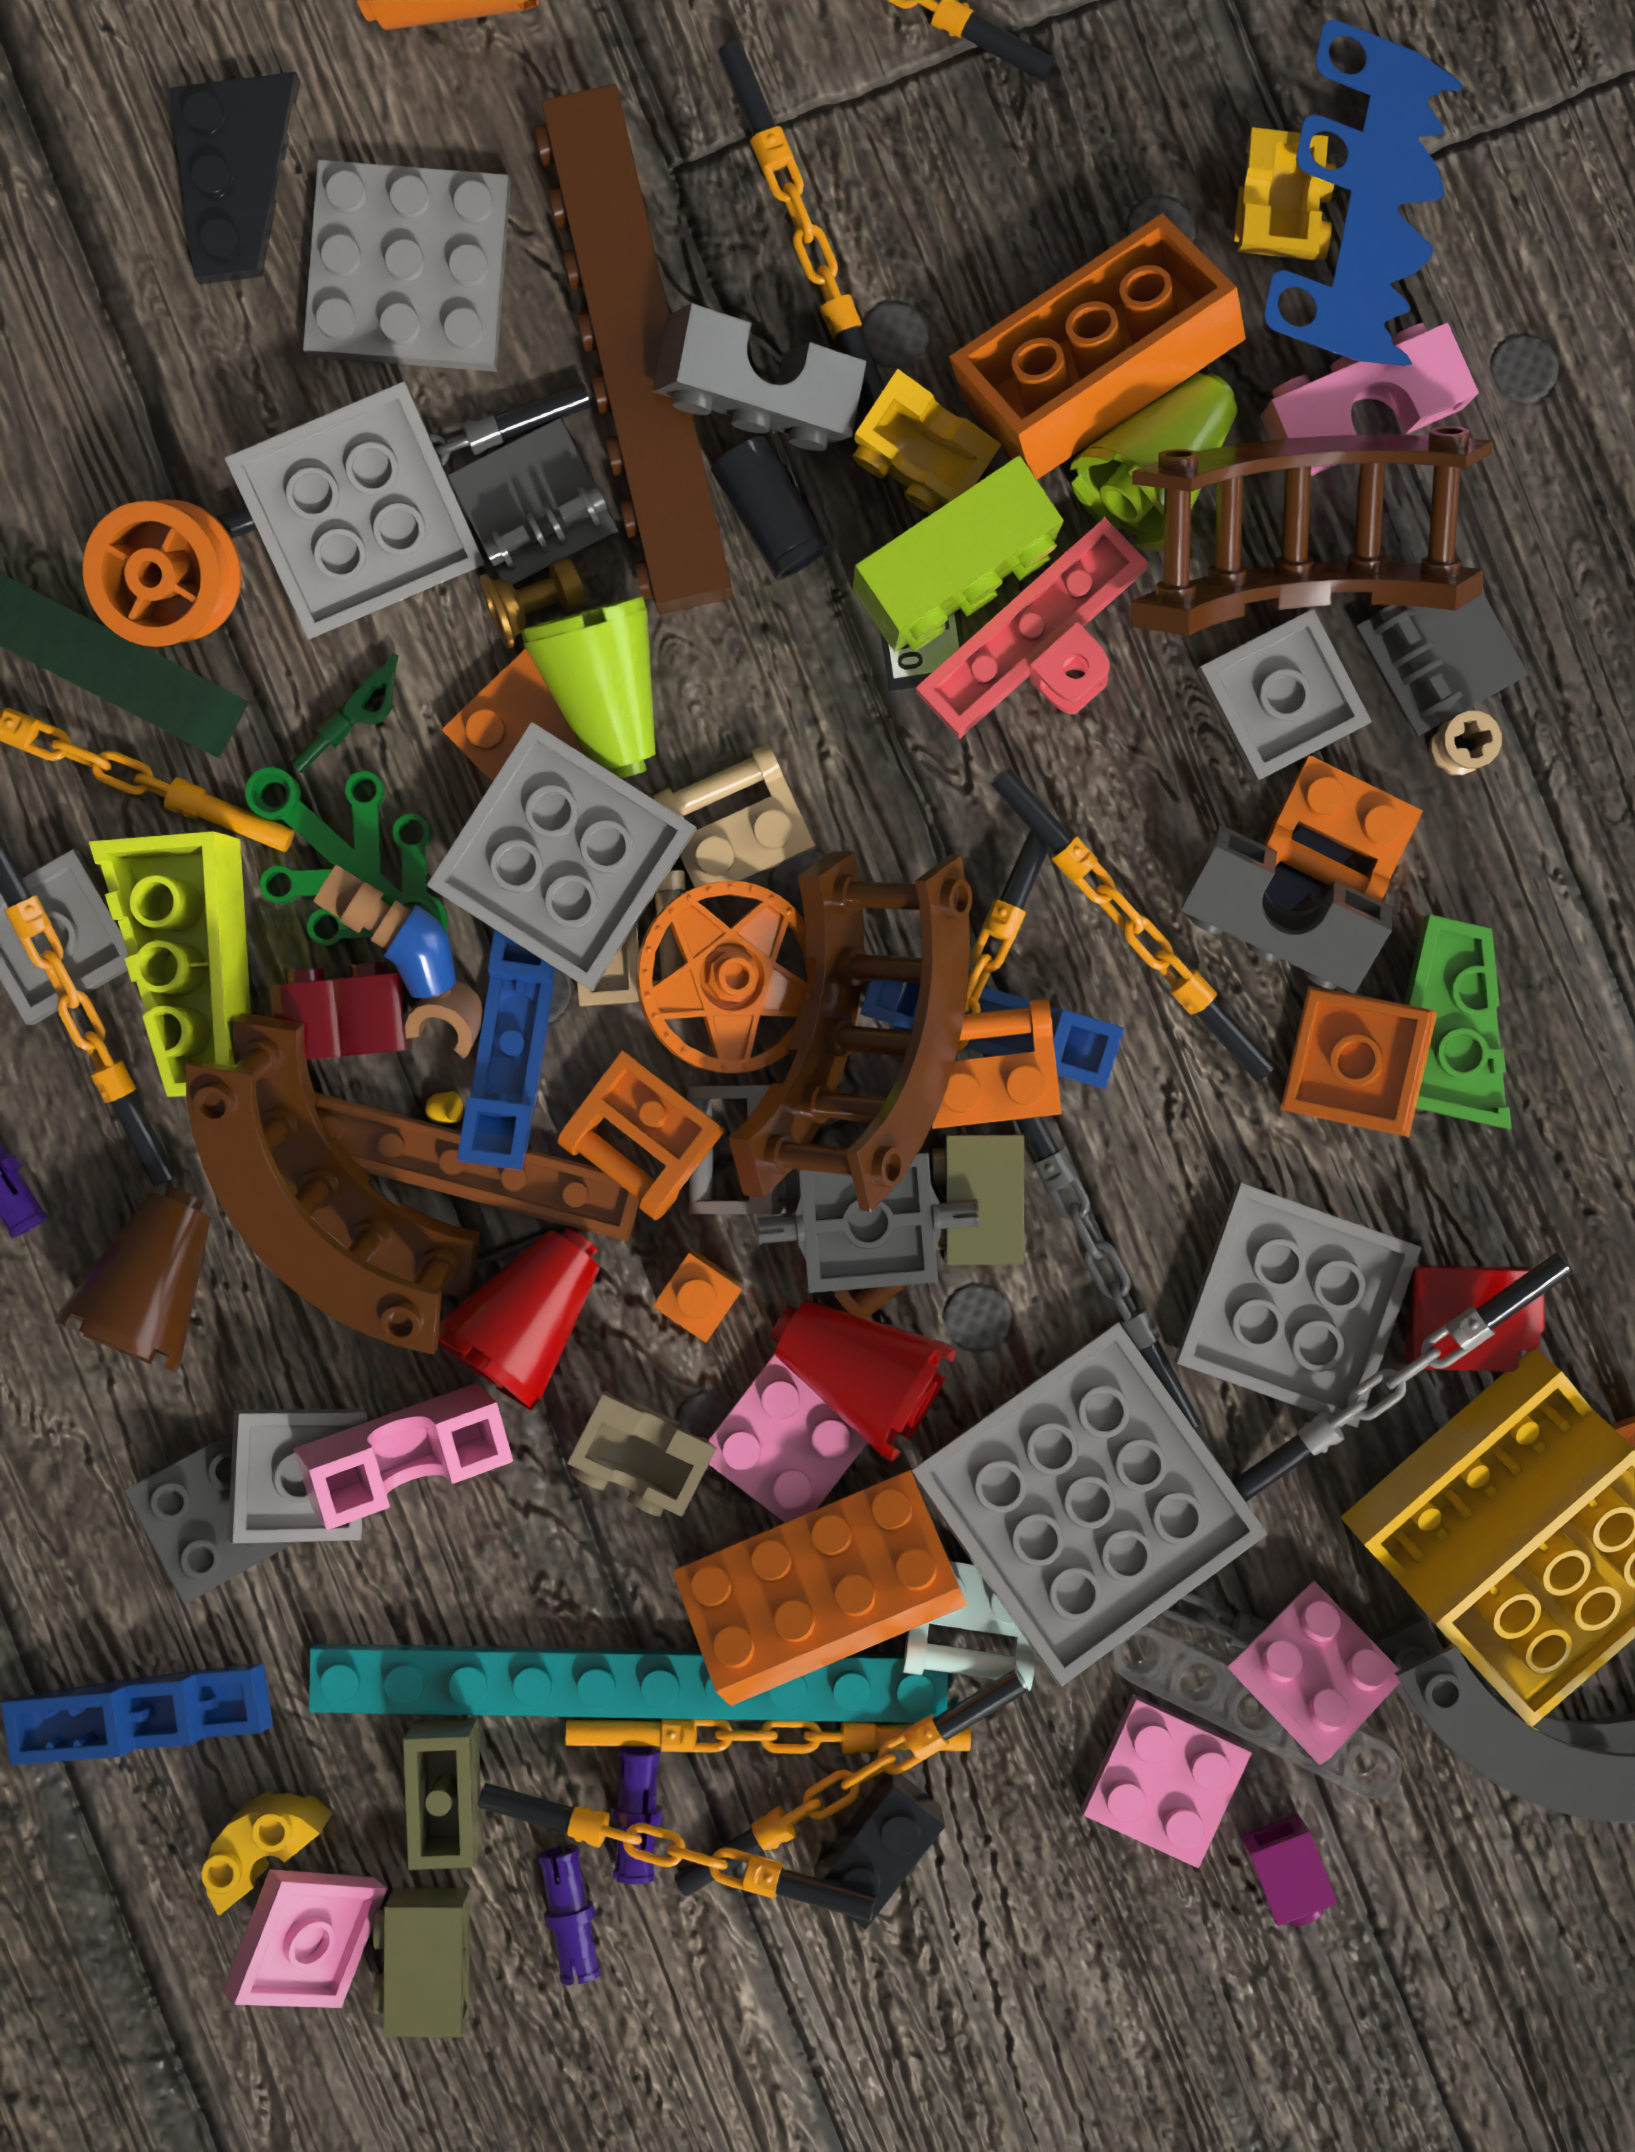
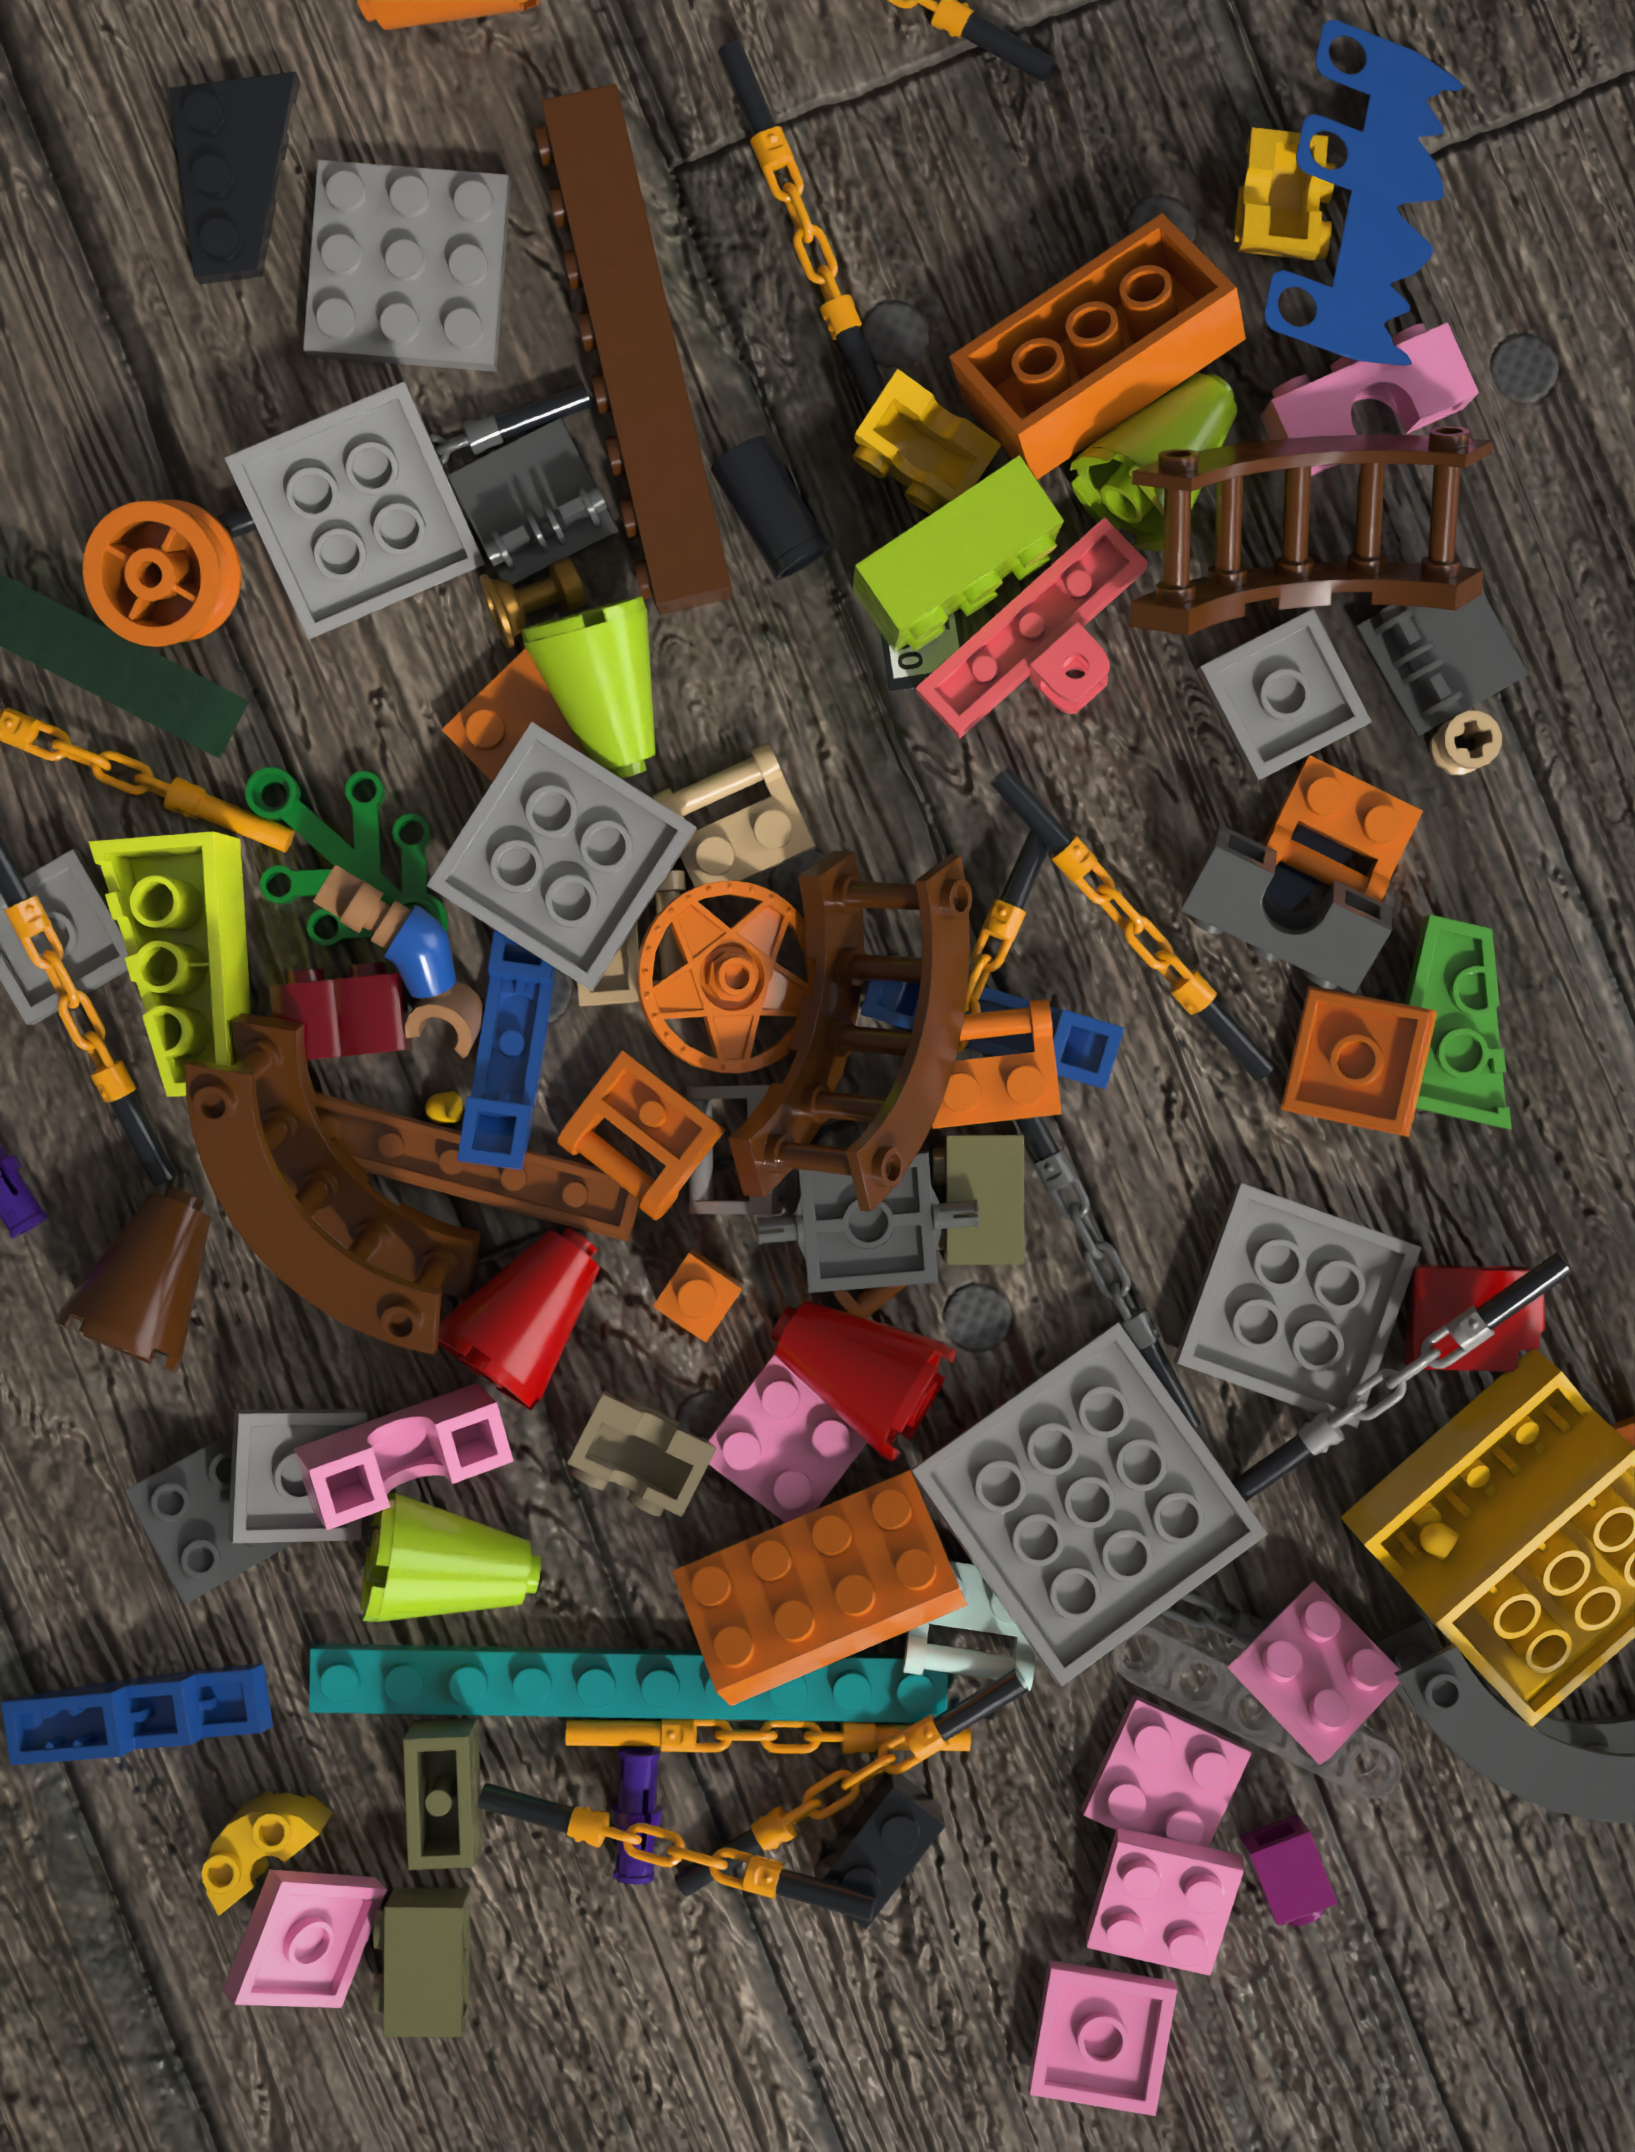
(341, 721): dark green hand -> none
(441, 1564): none -> lime cone
(569, 1914): dark purple pin -> none
(708, 369): arch -> none
(1102, 2037): none -> bright pink plate
(1164, 1901): none -> bright pink plate
(1438, 1539): none -> yellow piece

